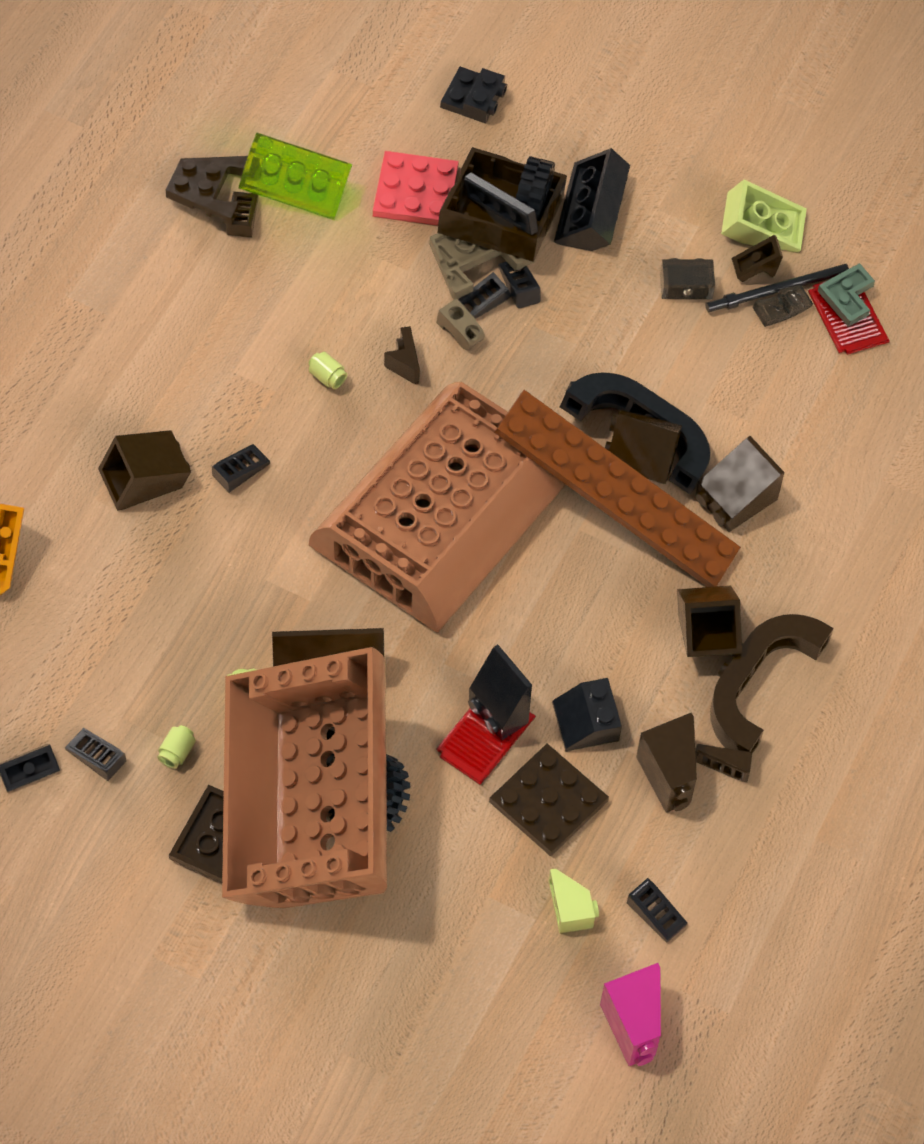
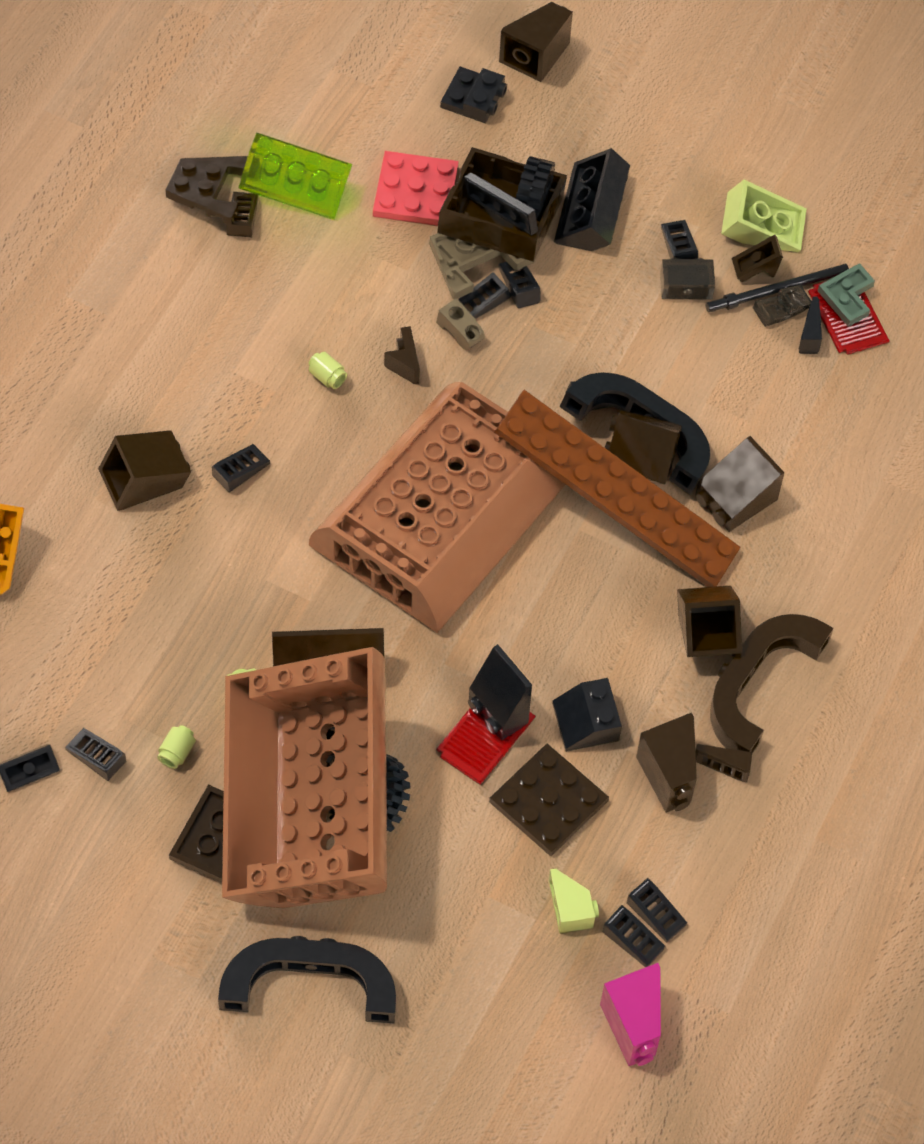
(310, 957): none -> black arch
(536, 40): none -> dark brown slope
(639, 930): none -> black slope
(681, 244): none -> black slope
(812, 333): none -> black slope

